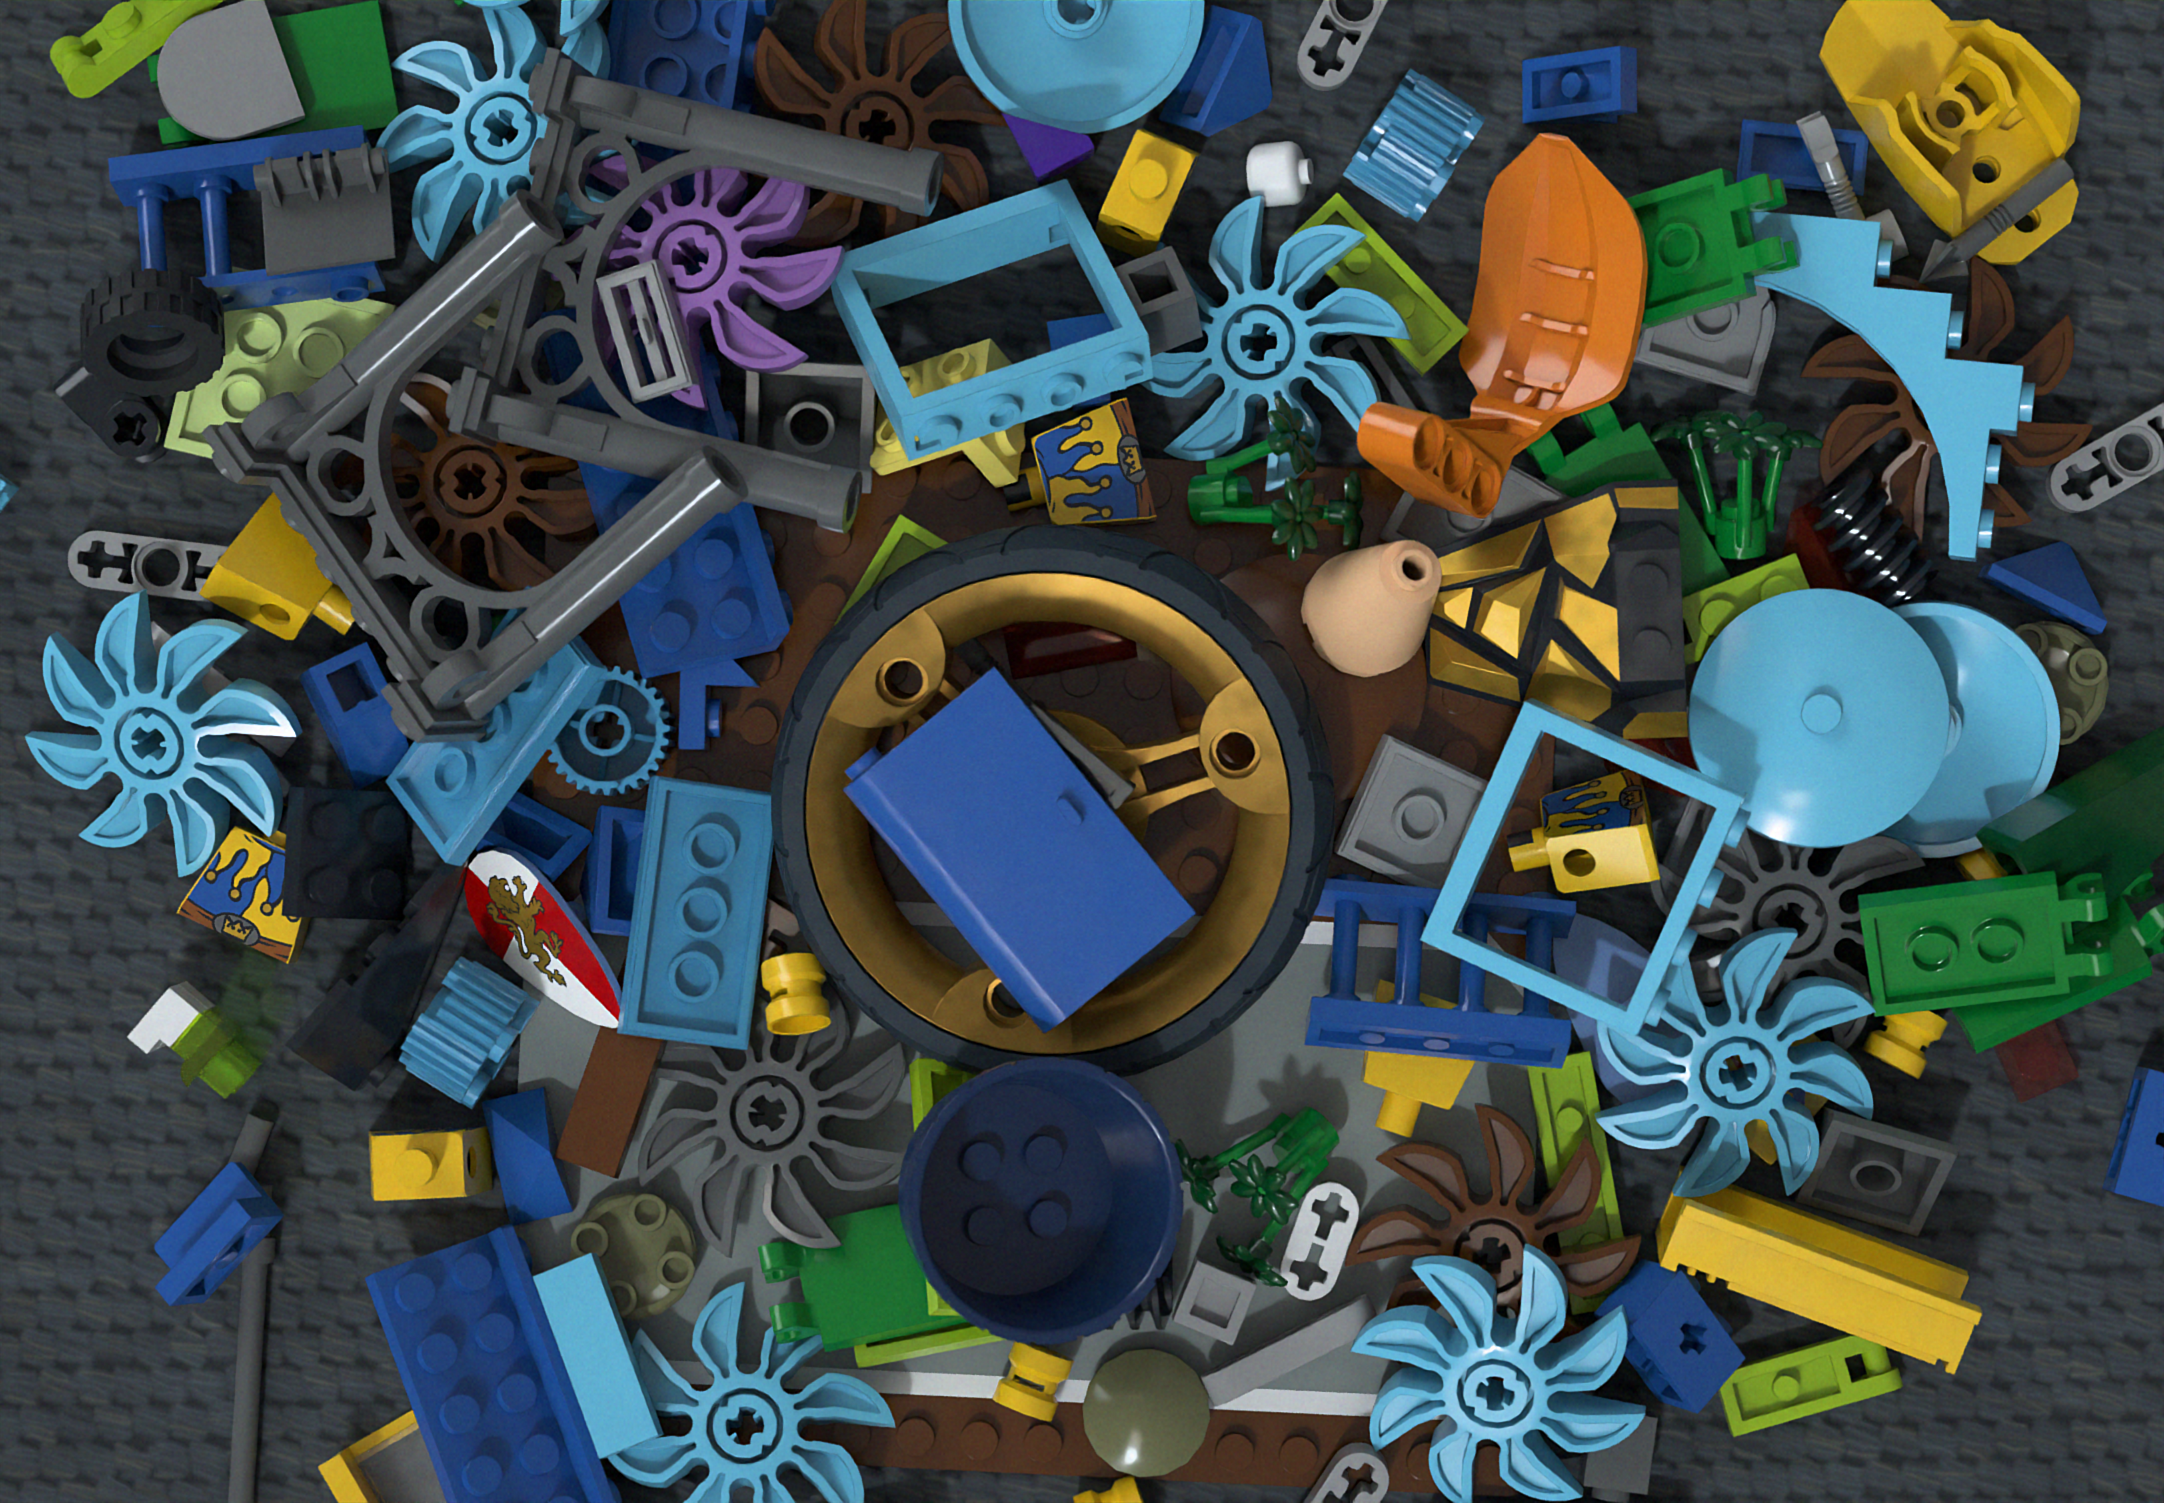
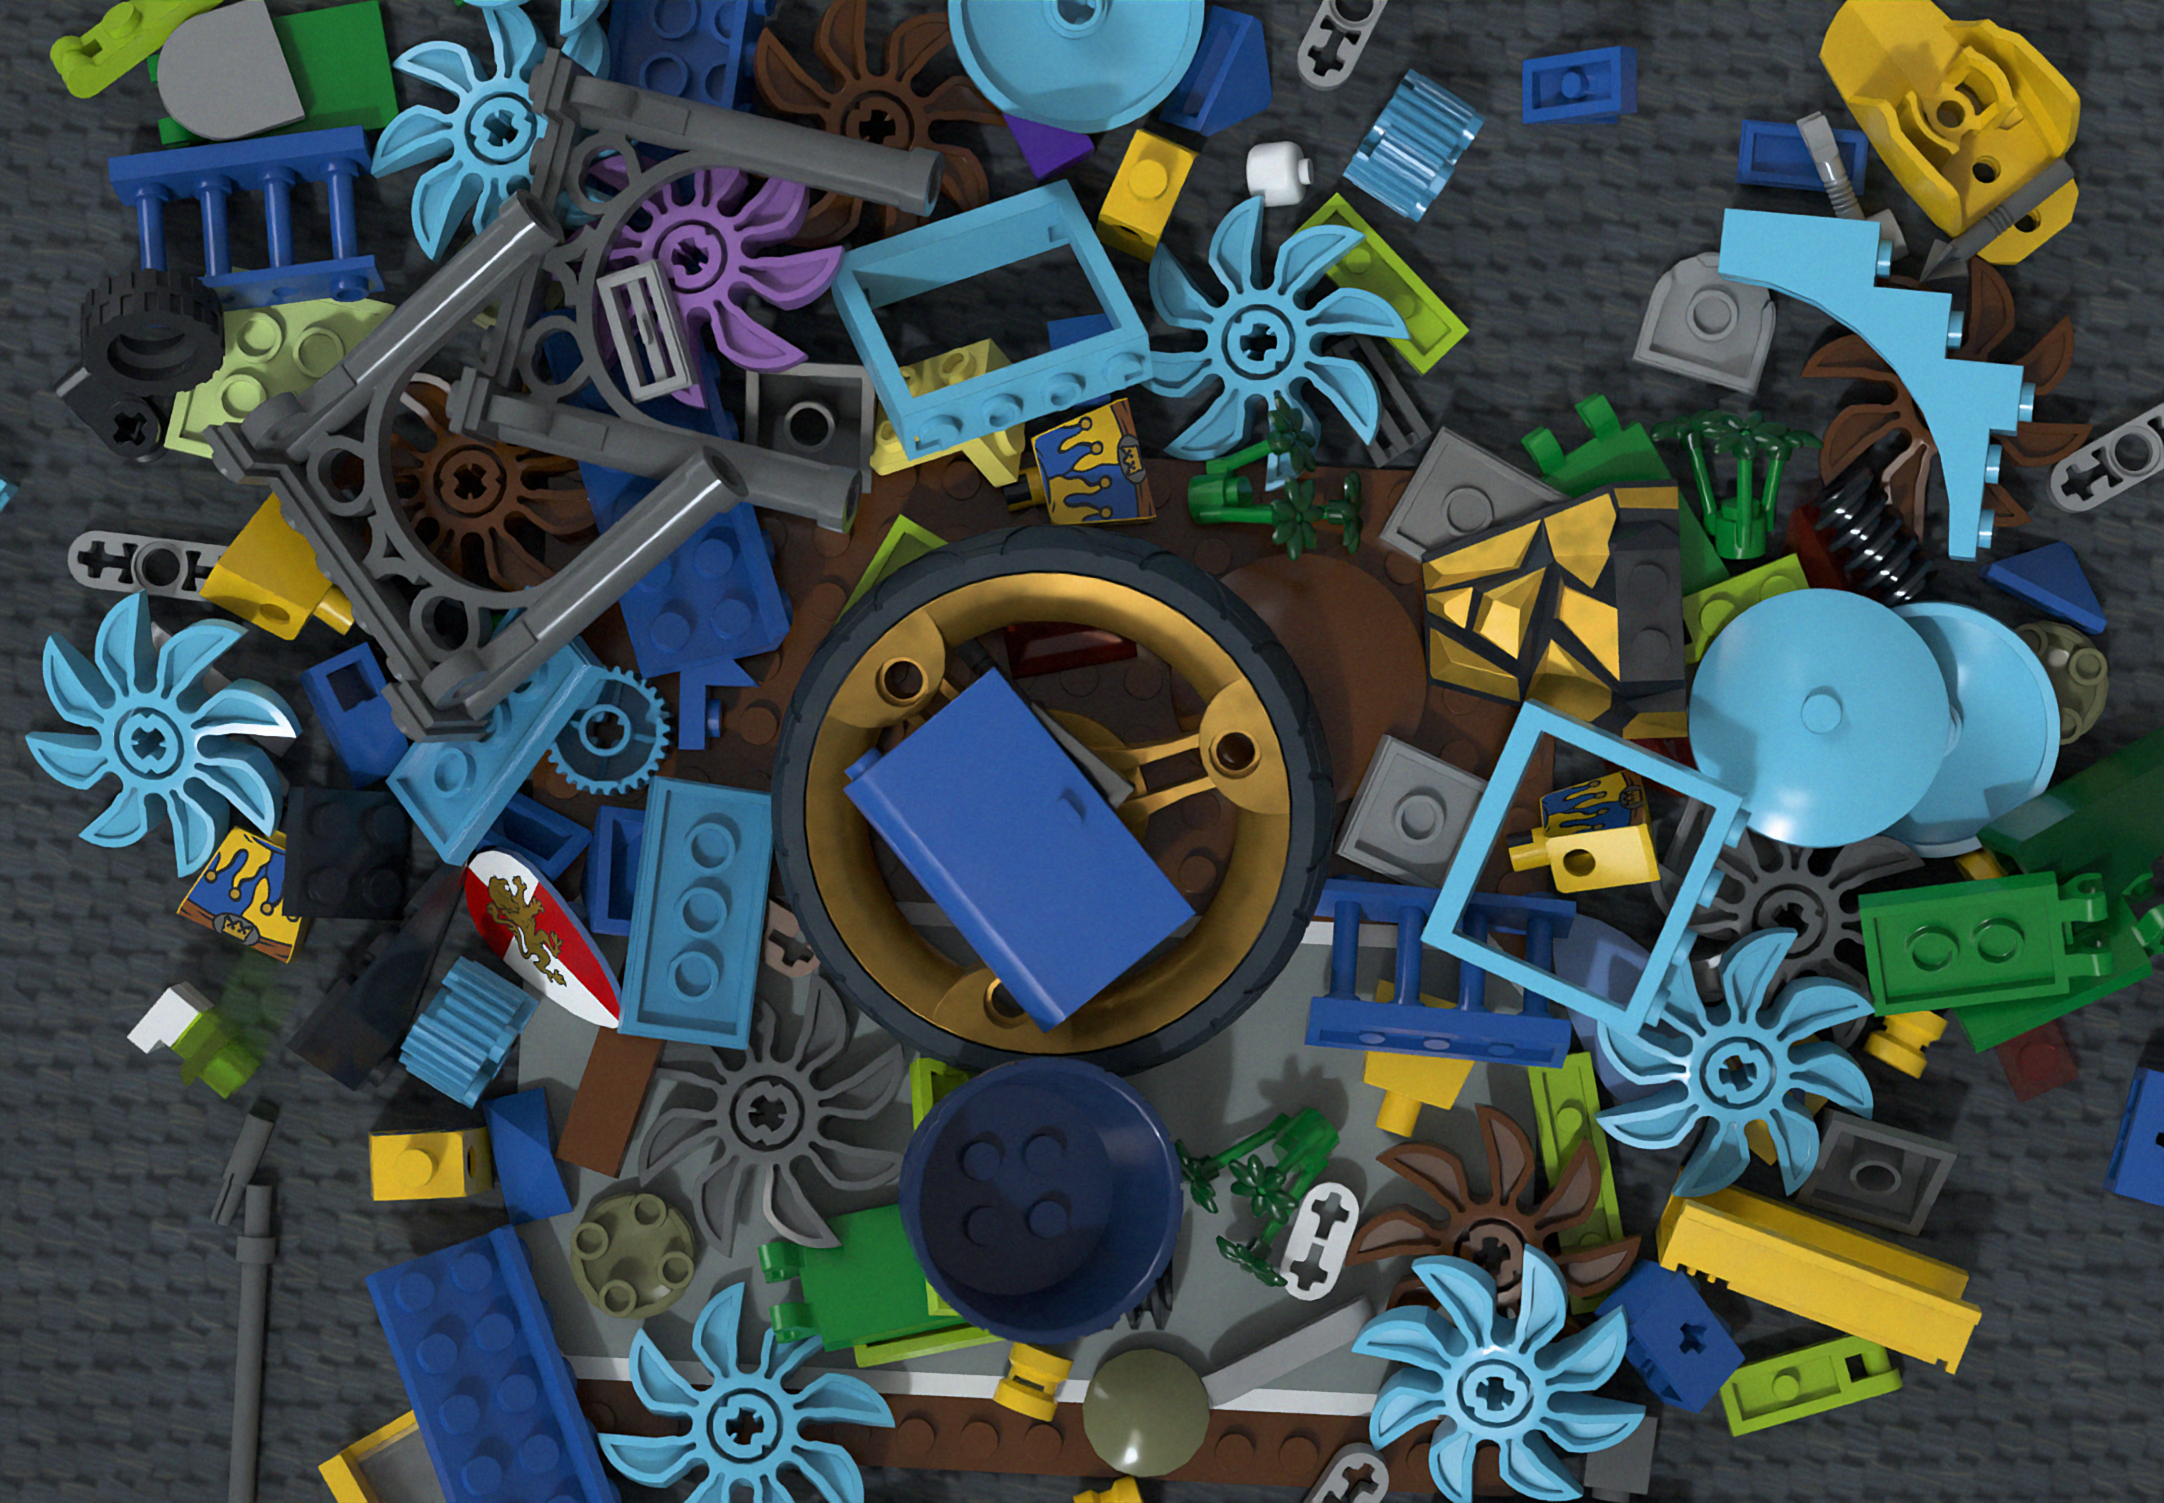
(214, 1235): blue panel -> none
(326, 209): dark grey hinge -> none
(598, 1355): medium azure tile -> none
(795, 994): yellow wheel -> none
(1162, 299): dark grey brick -> none
(1214, 1300): light grey brick -> none
(1372, 606): light nougat cone -> none
(1546, 327): orange piece -> none
(1705, 243): green tile -> none

